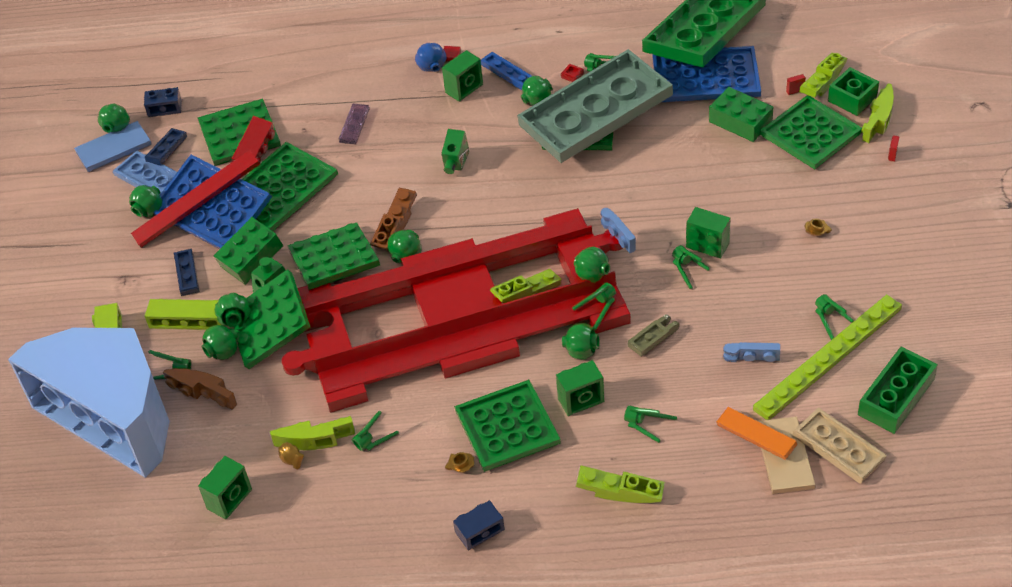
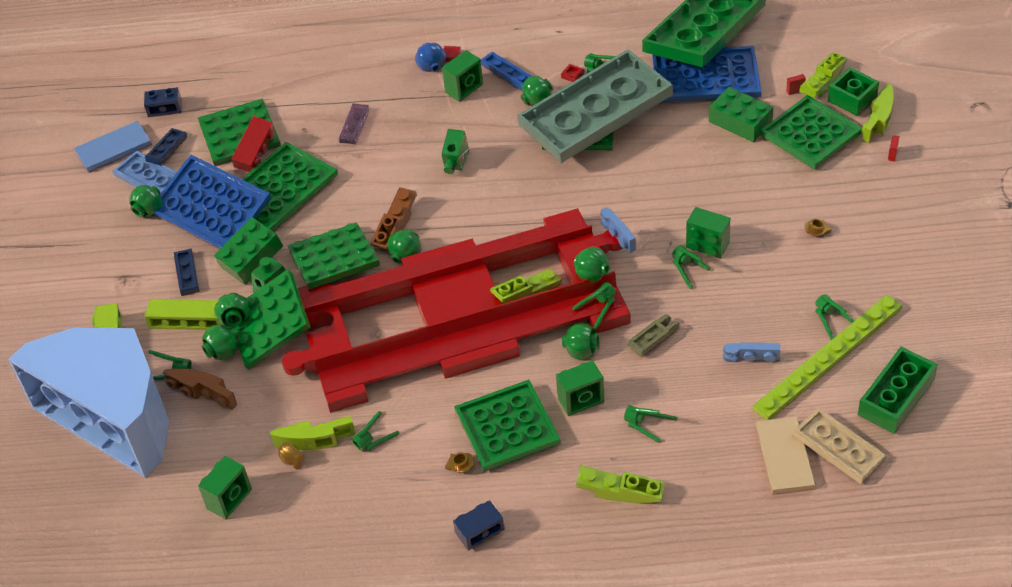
(113, 118): green plant -> none
(195, 198): red tile -> none
(757, 433): orange tile -> none

